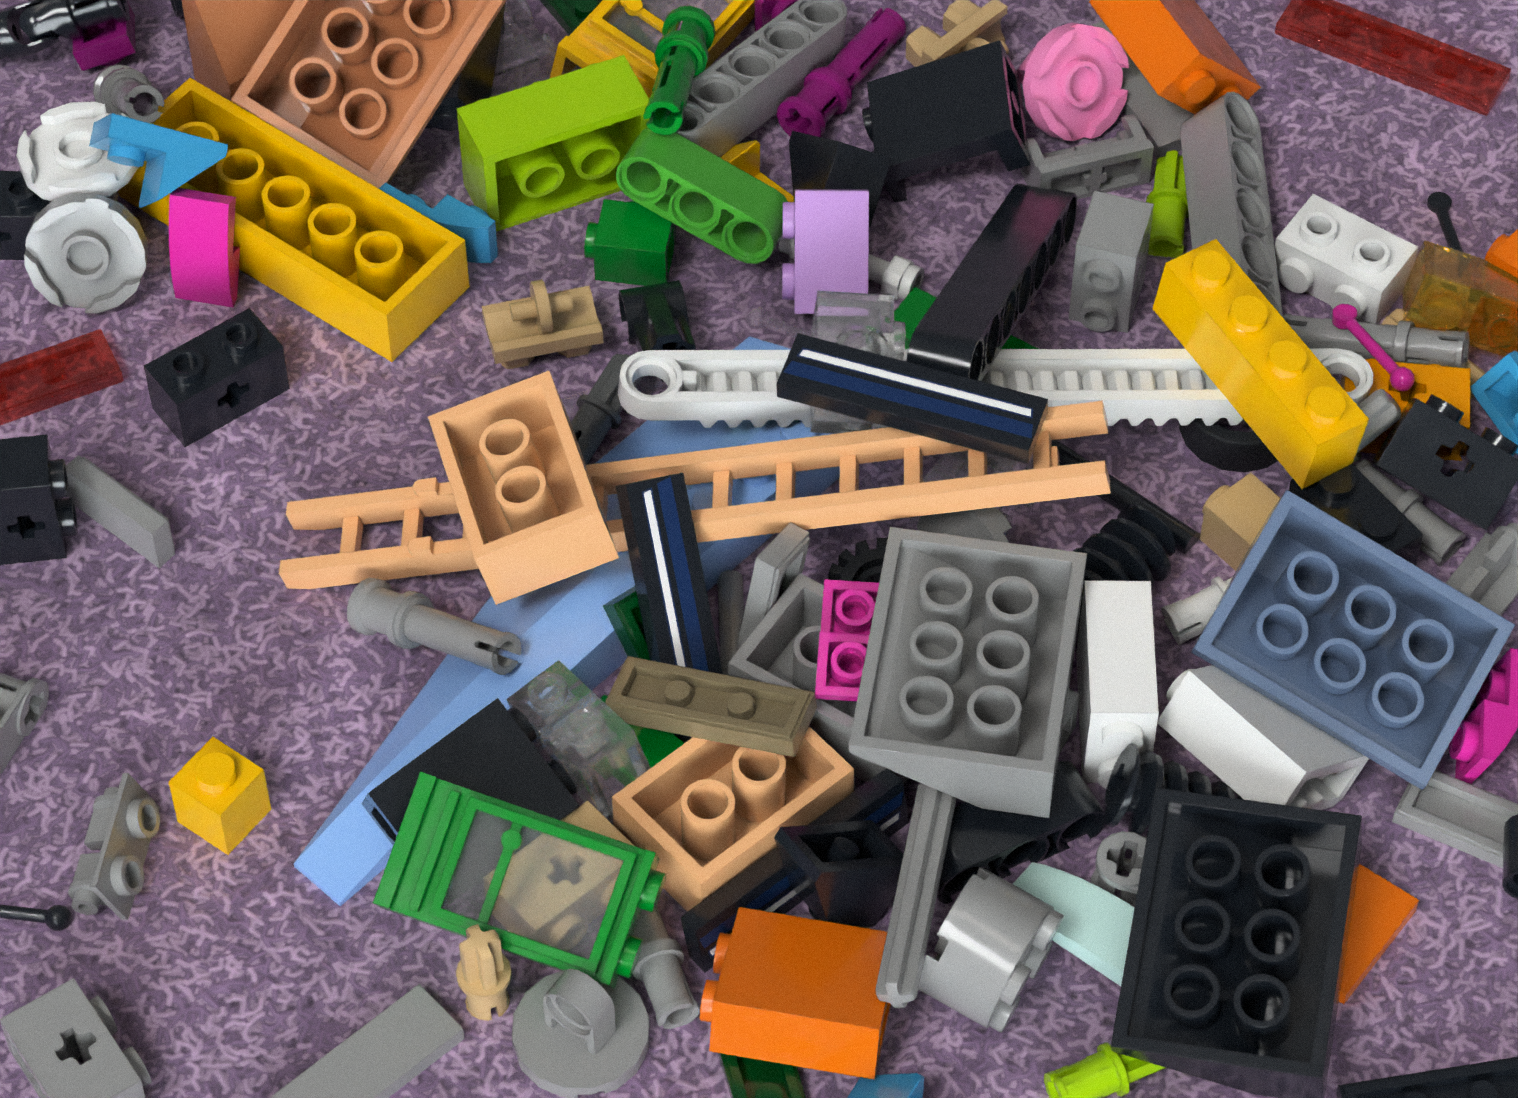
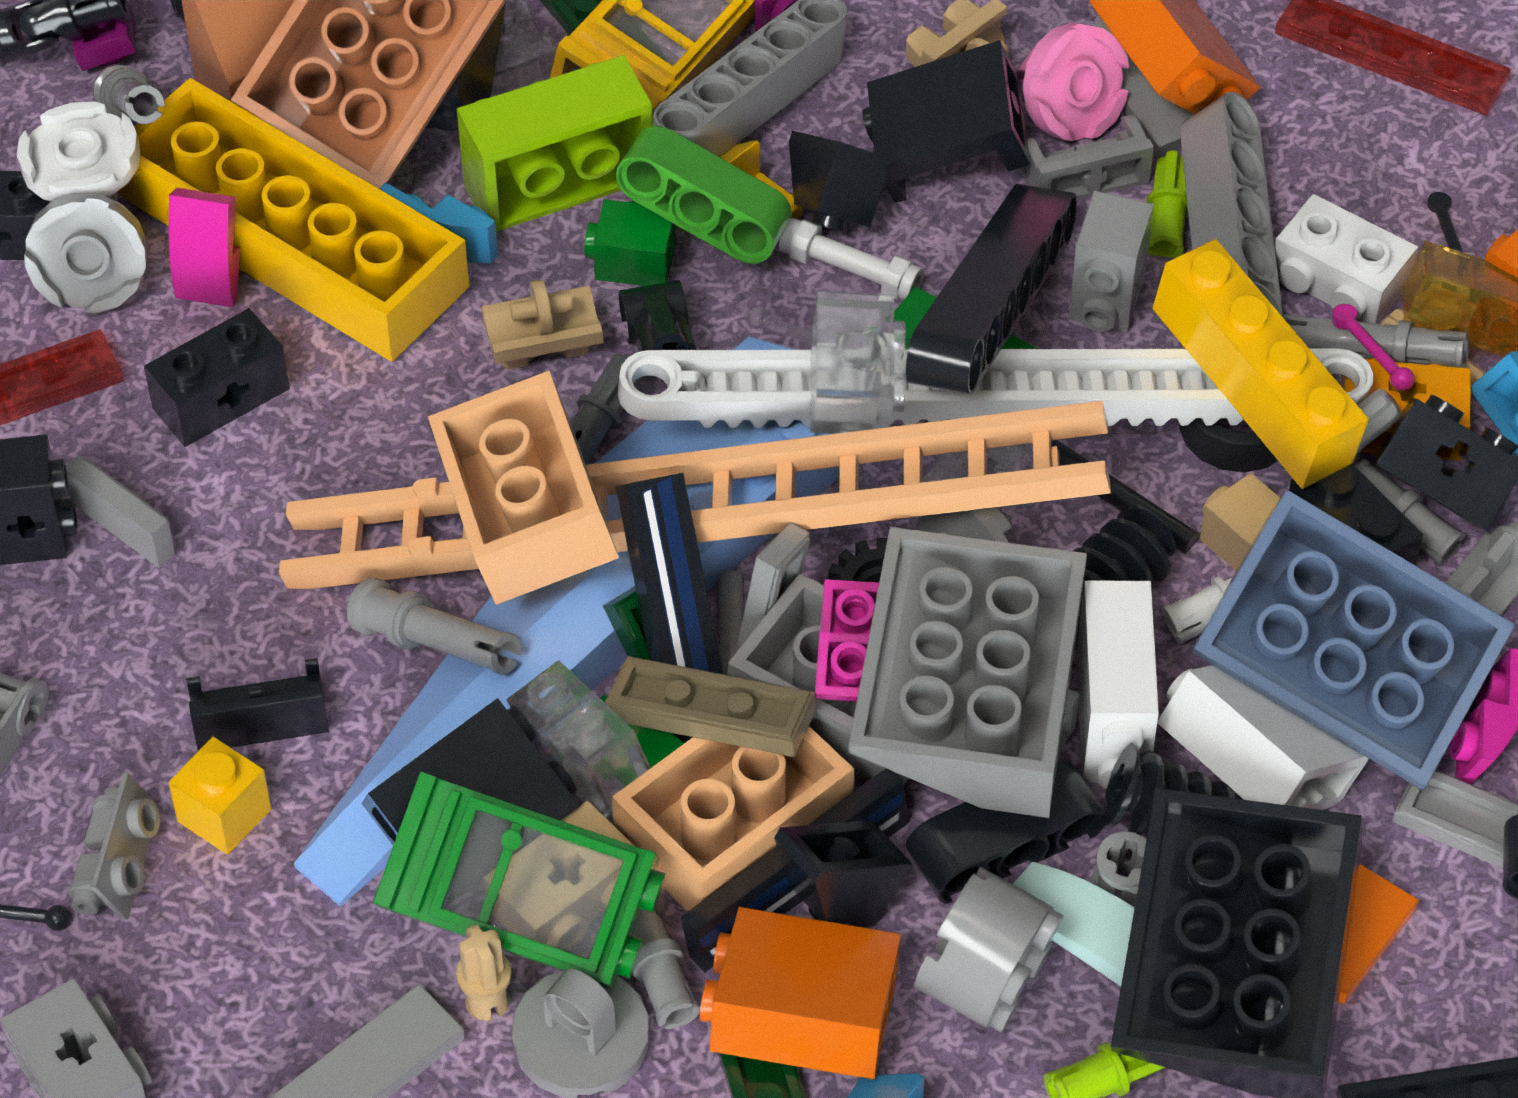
(169, 154): dark azure slope -> none
(259, 710): none -> black hinge
(680, 59): green pin -> none
(829, 244): lavender brick -> none
(830, 88): magenta pin -> none
(912, 398): black tile -> none
(915, 897): light grey axle -> none

